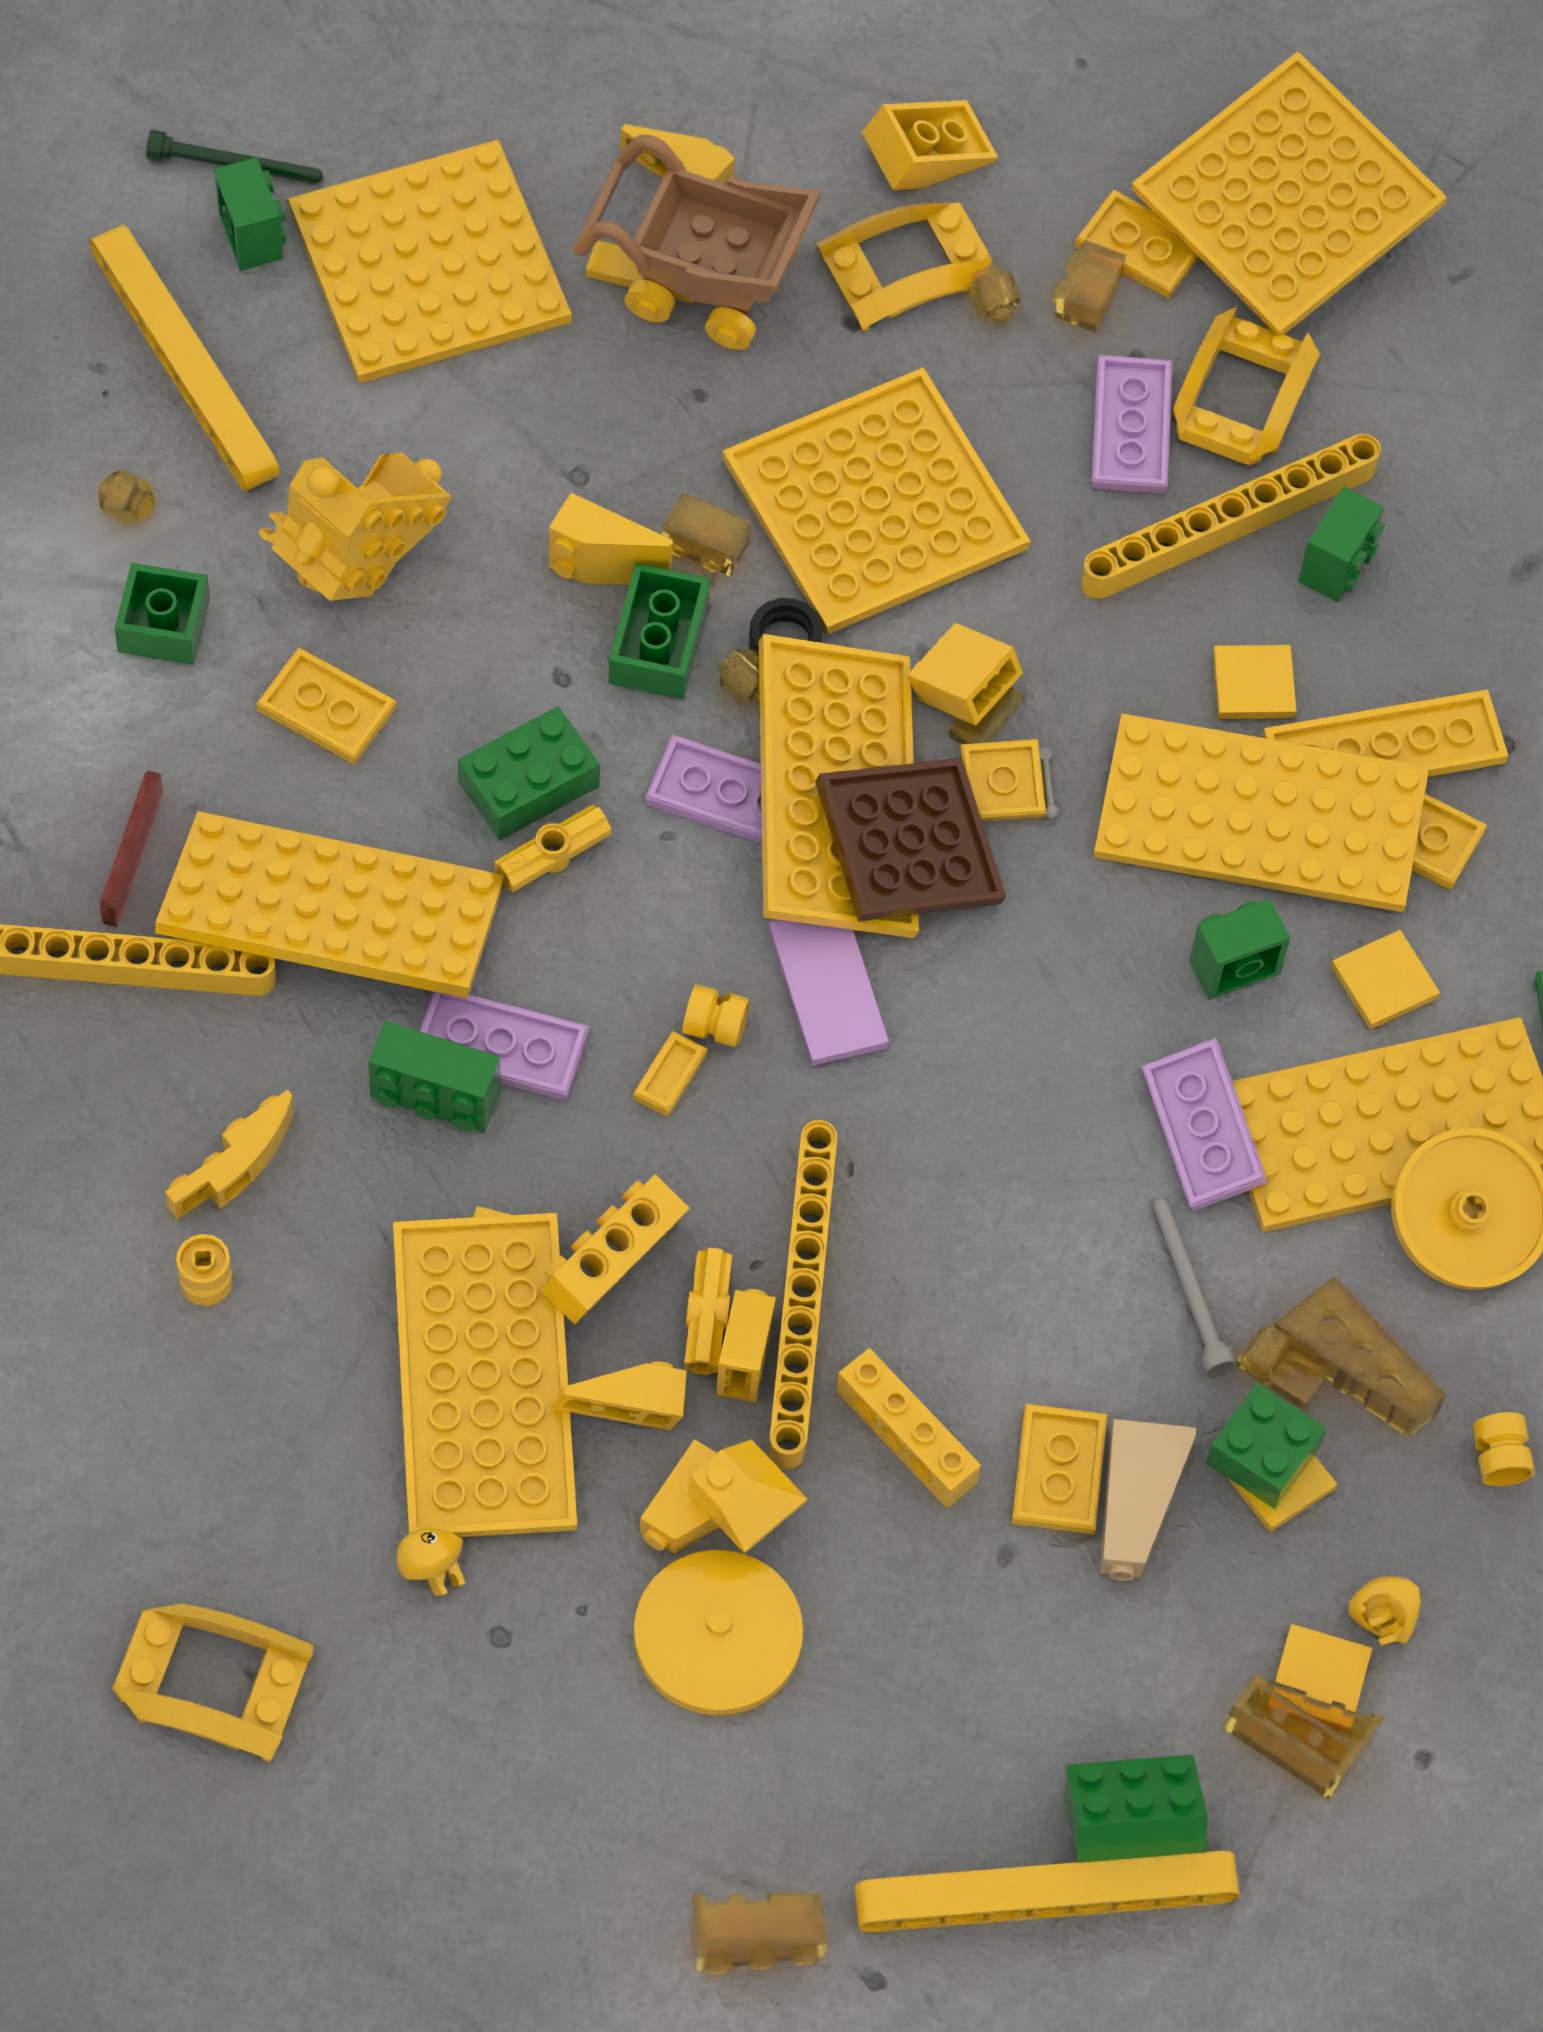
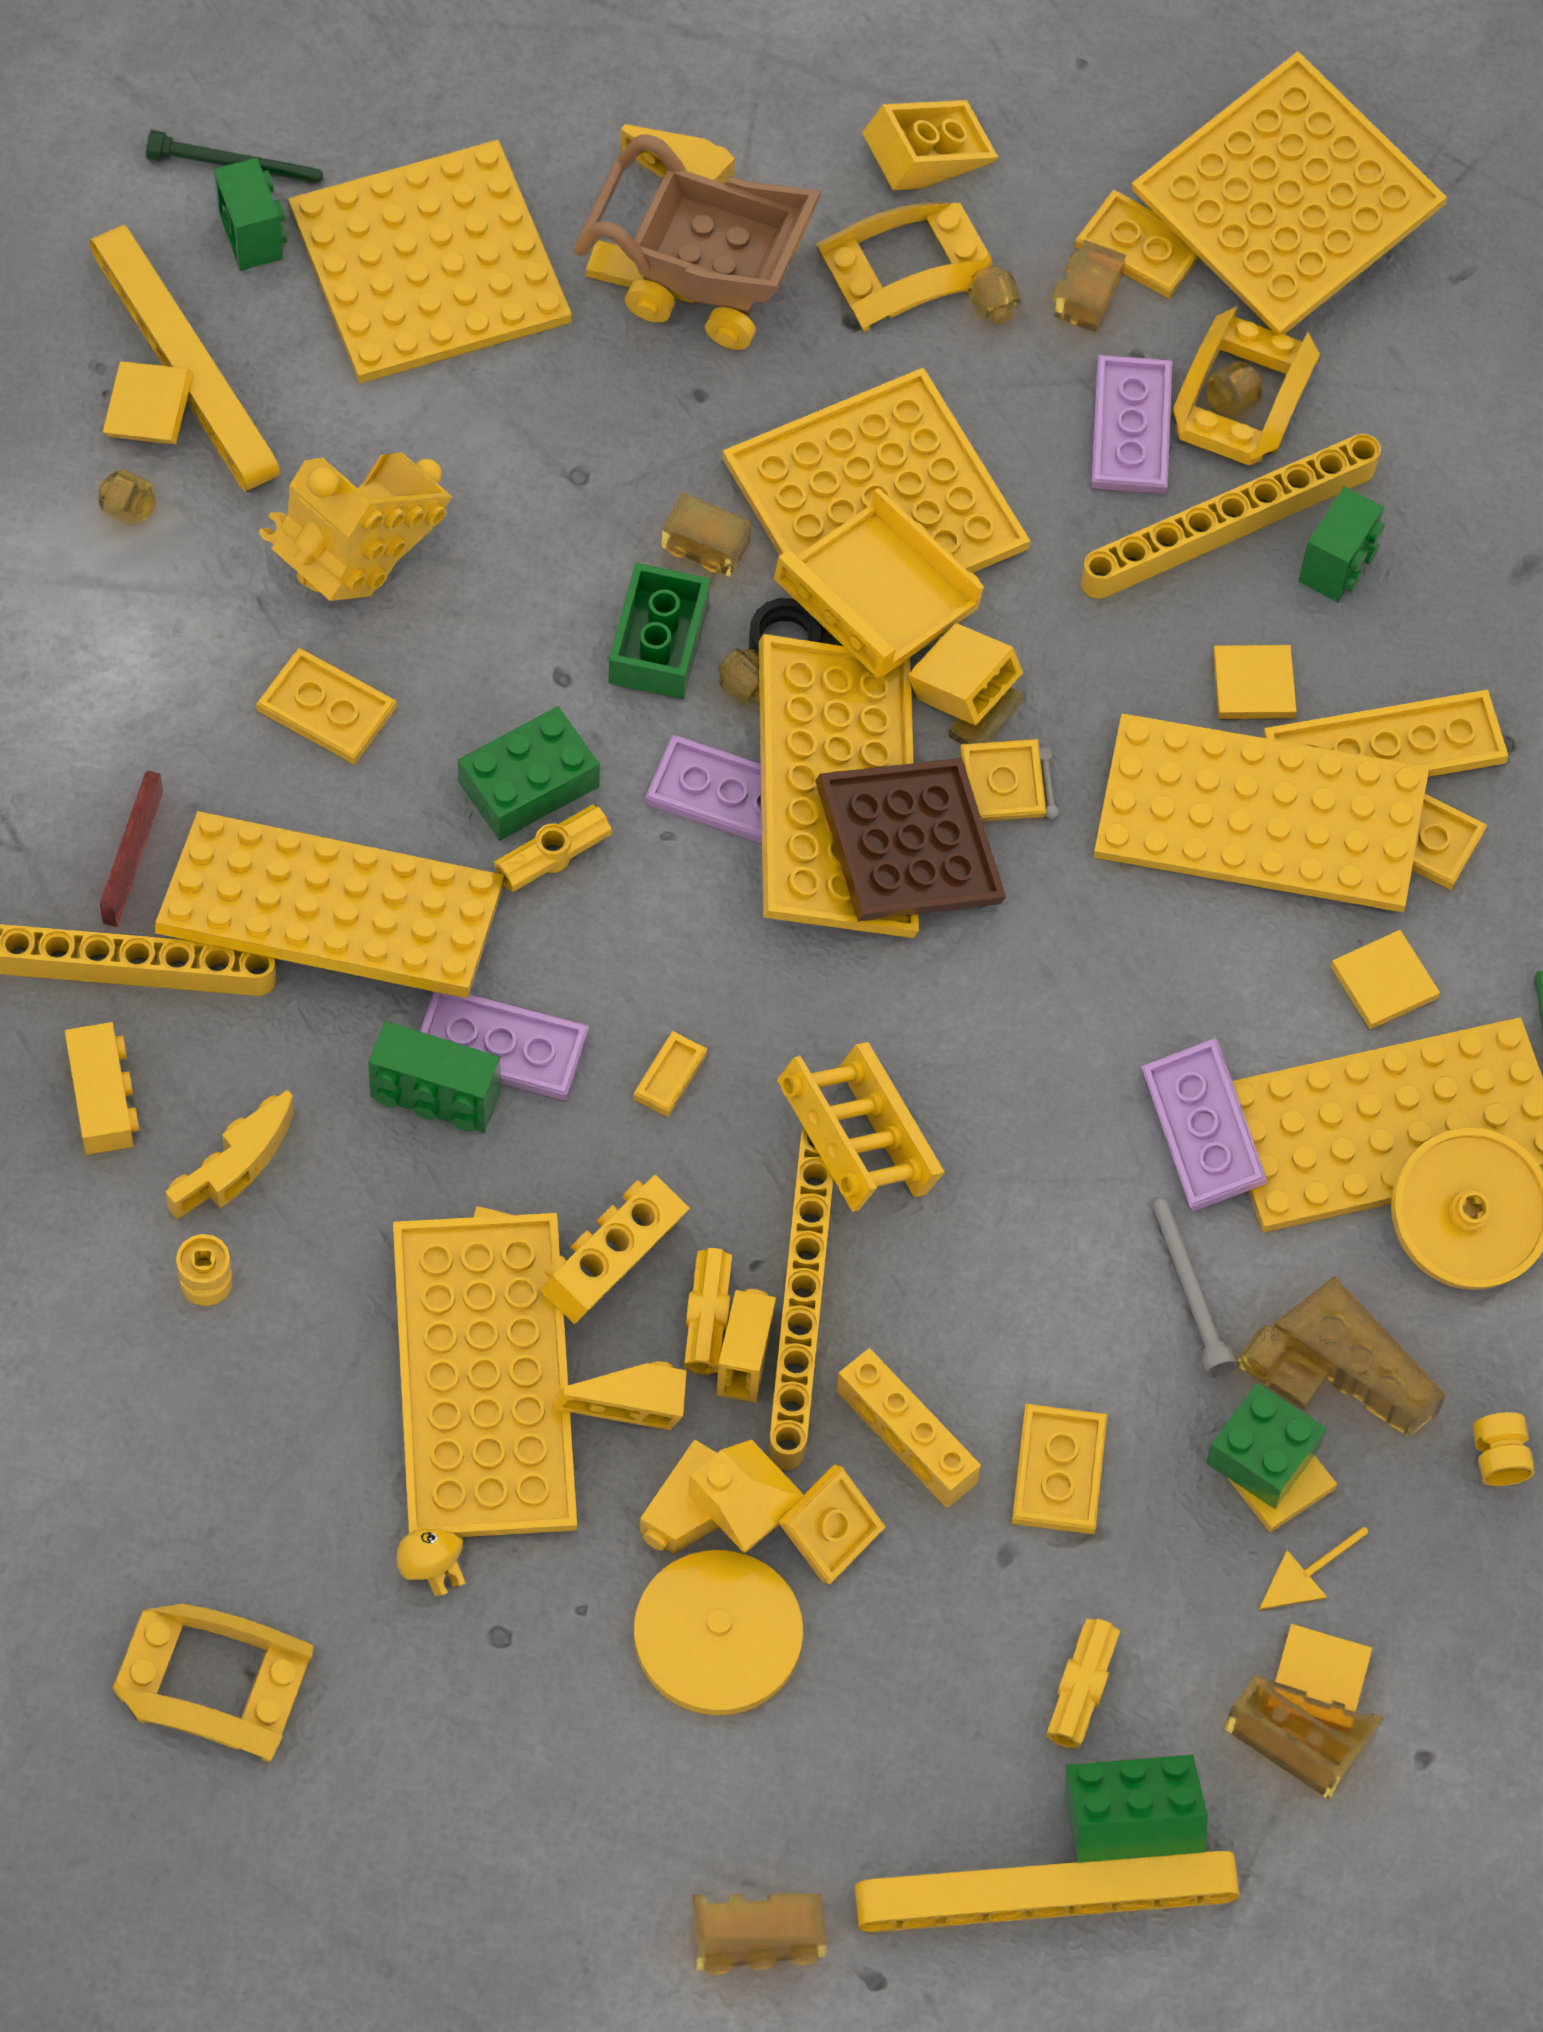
(101, 1088): none -> yellow brick
(147, 402): none -> yellow tile
(162, 613): green brick -> none
(601, 545): yellow slope -> none
(716, 1015): yellow wheel -> none
(828, 990): lavender tile -> none
(831, 1524): none -> yellow tile
(880, 585): none -> yellow panel
(884, 1109): none -> yellow fence
(1083, 1683): none -> yellow piece
(1140, 1485): tan slope -> none
(1234, 389): none -> clear yellow head
(1239, 948): green brick -> none
(1294, 1584): none -> yellow piece
(1387, 1608): yellow piece -> none

